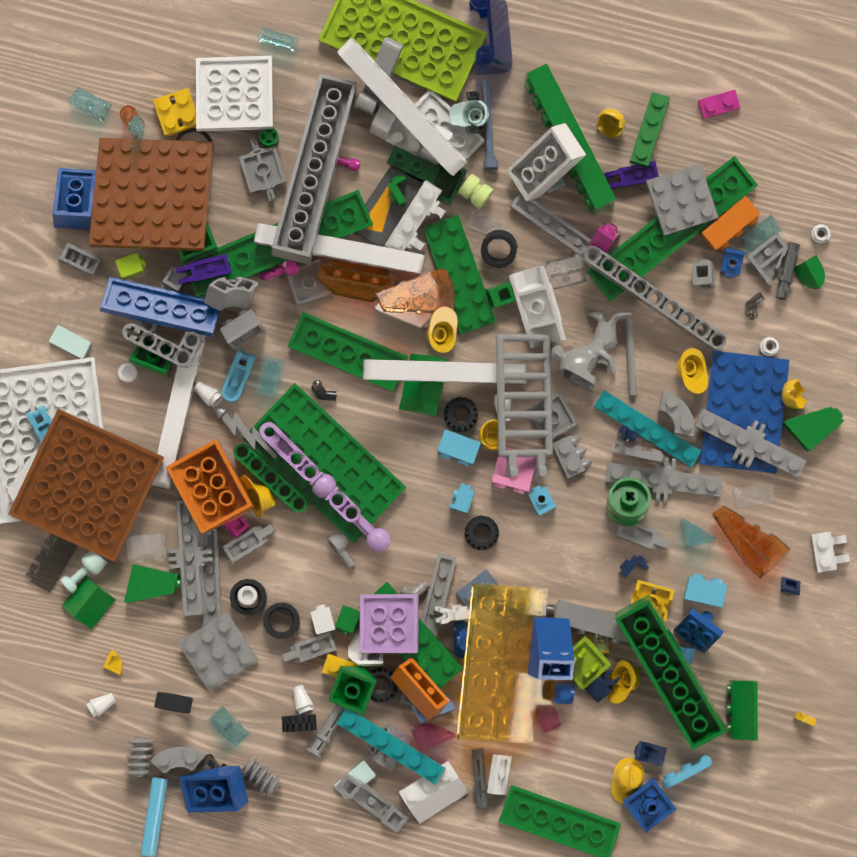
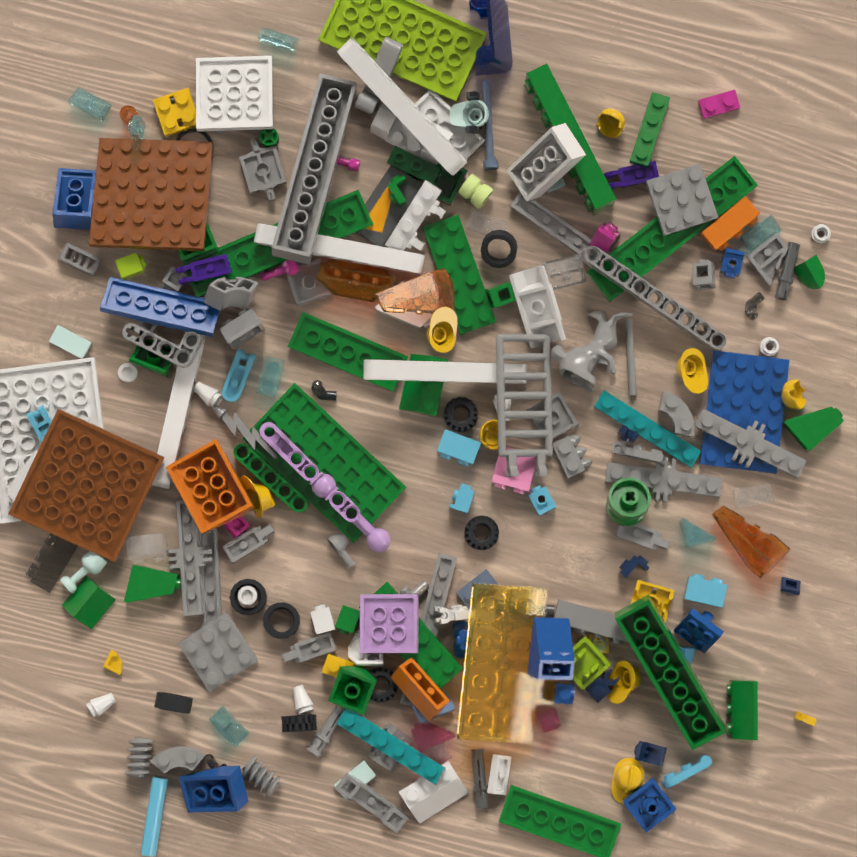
(824, 551): white plate -> none

